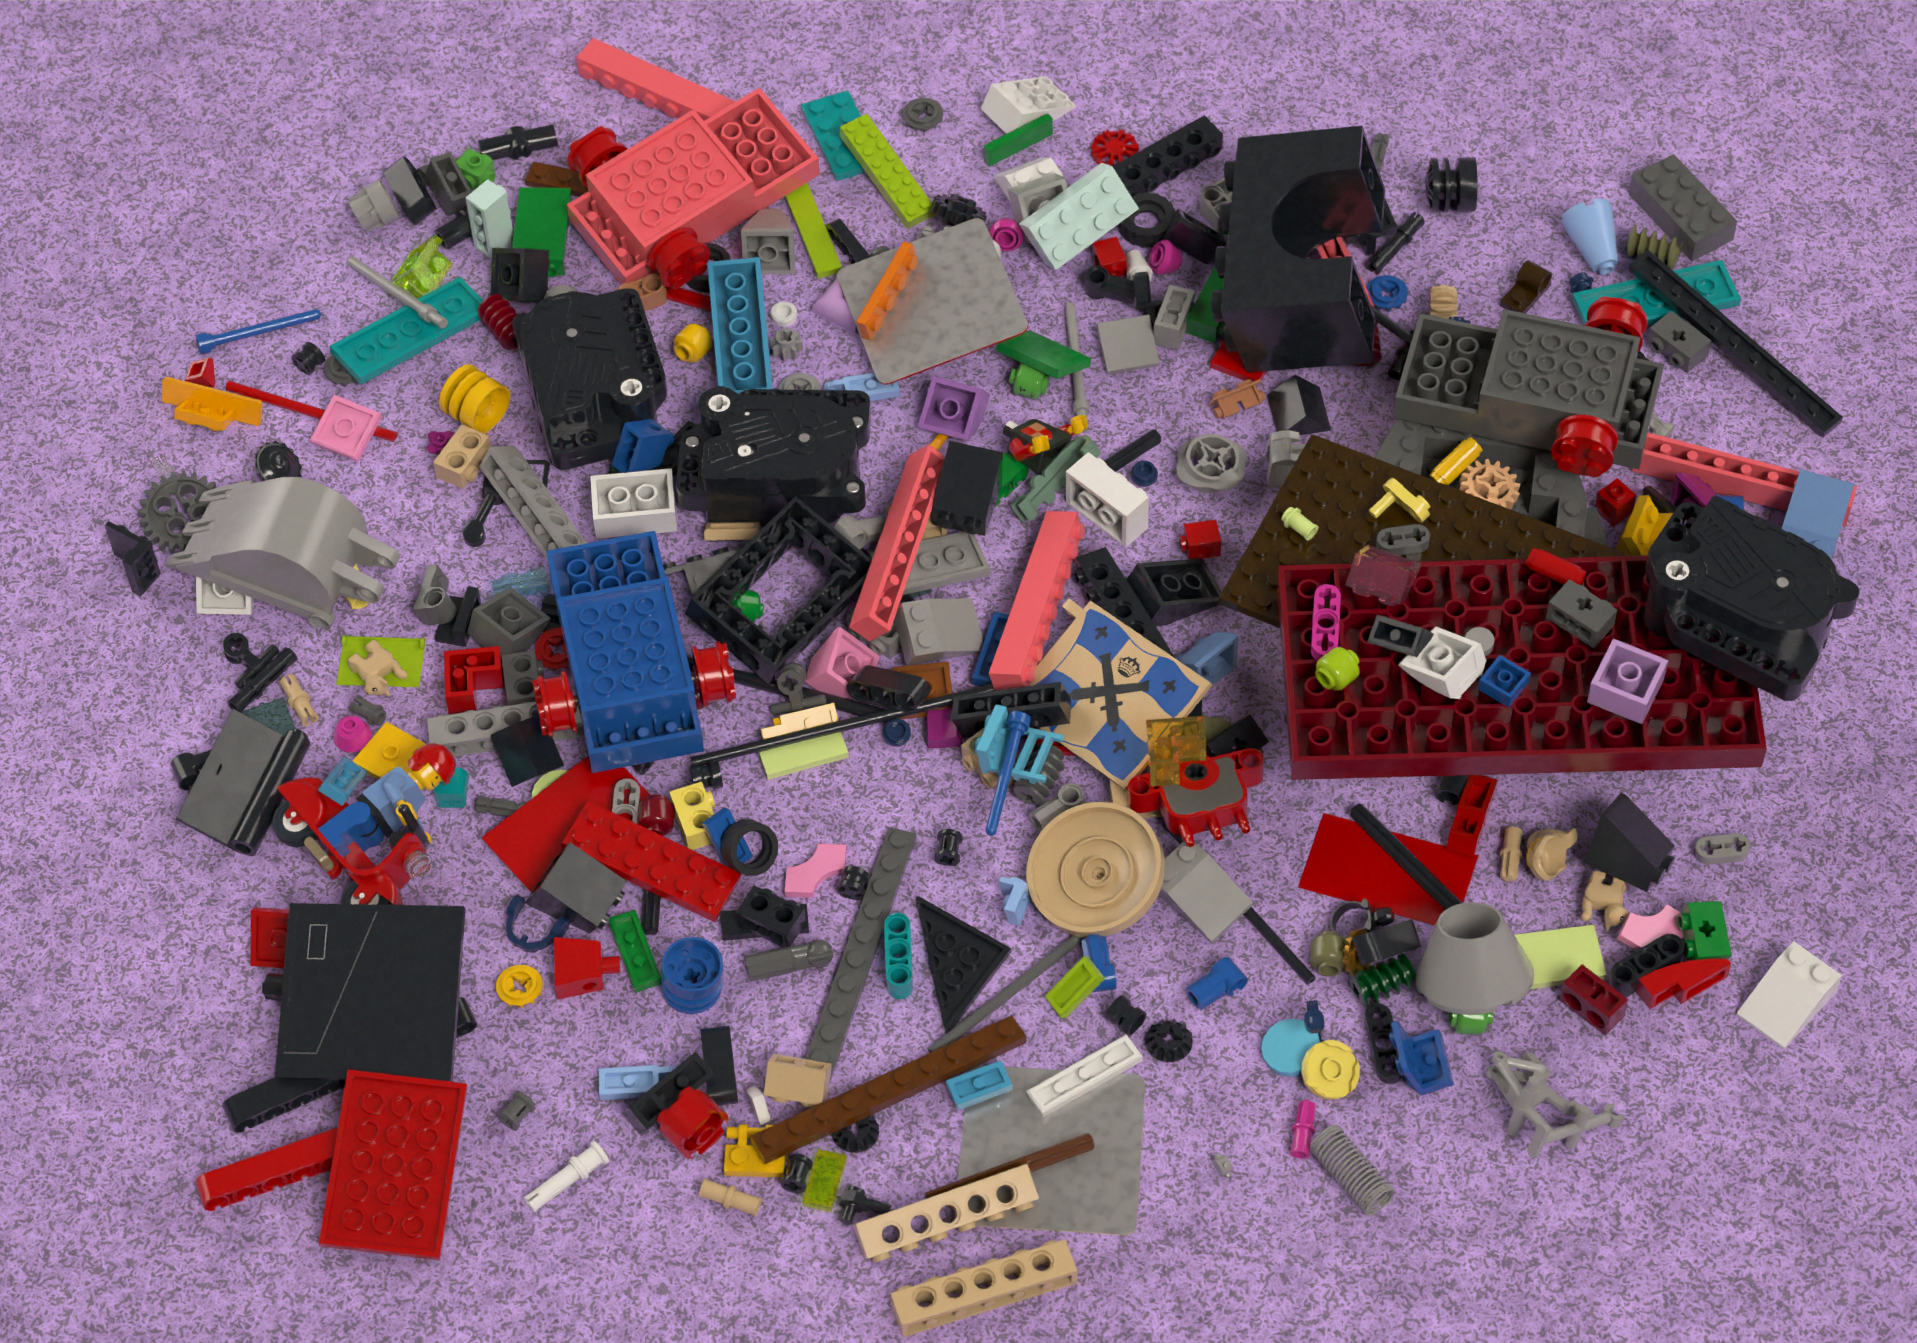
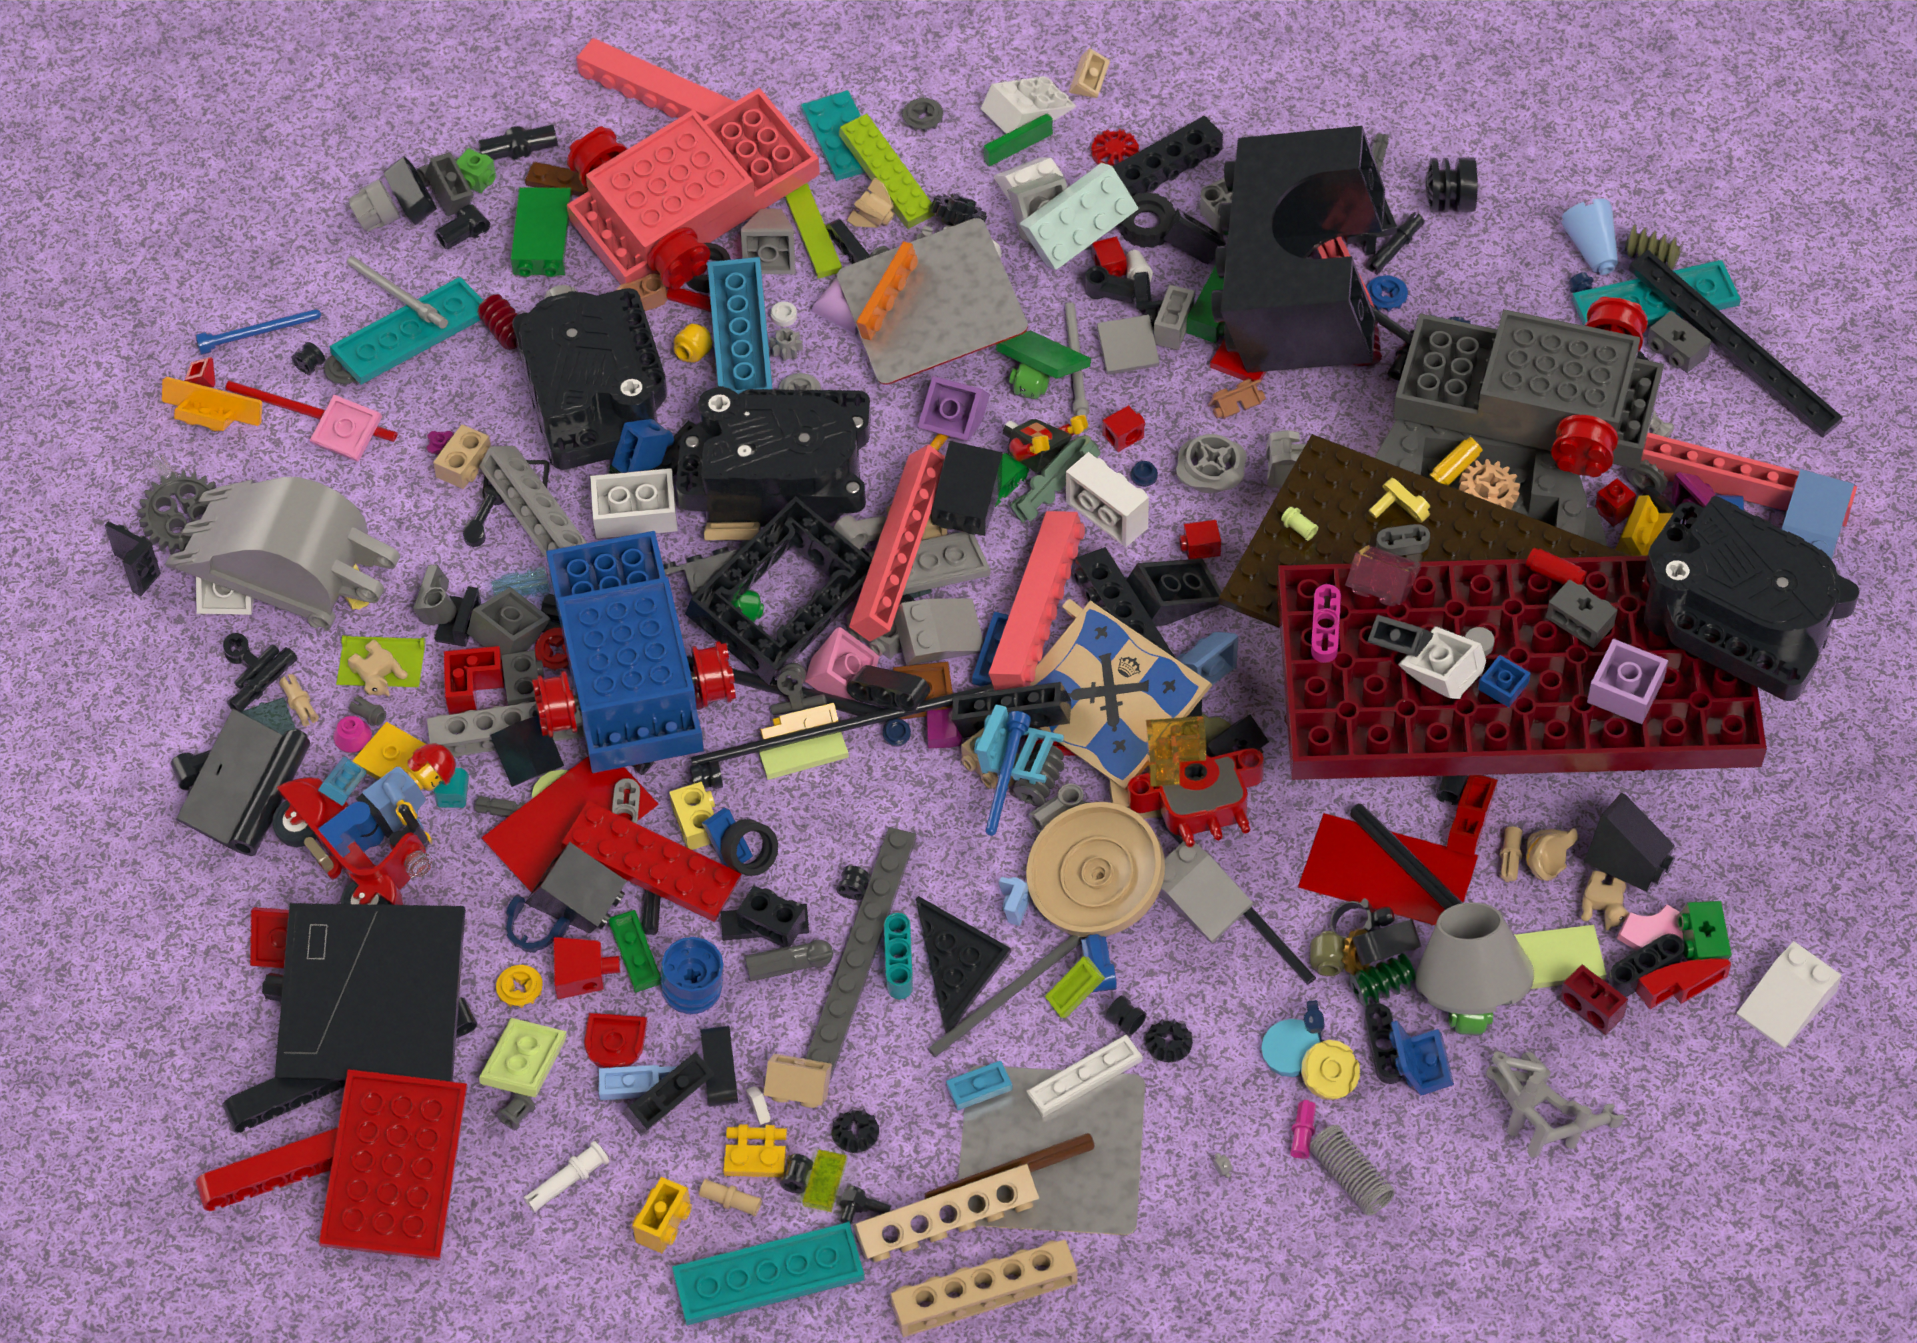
(276, 461): black piece -> none
(423, 268): clear neon green bracket -> none
(474, 398): yellow wheel -> none
(490, 217): light aqua brick -> none
(520, 274): black slope -> none
(523, 1057): none -> yellowish green tile
(615, 1039): none -> red tile
(657, 814): dark red head -> none
(661, 1215): none -> yellow brick
(692, 1122): red brick -> none
(768, 1273): none -> teal plate
(805, 878): bright pink tile -> none
(866, 383): light blue hinge -> none
(873, 208): none -> tan brick
(888, 1089): reddish brown plate -> none
(948, 847): black bush -> none
(1007, 234): dark pink cone -> none
(1089, 74): none -> tan slope
(1123, 428): none -> red brick
(1133, 450): black axle -> none
(1165, 258): dark pink cone -> none
(1222, 980): blue piece -> none
(1298, 407): black slope -> none
(1337, 668): lime head -> none
(1443, 301): tan gear -> none
(1529, 287): dark brown plate -> none
(1655, 479): none -> dark grey gear
(1682, 207): dark grey brick -> none
(1722, 849): light grey beam -> none

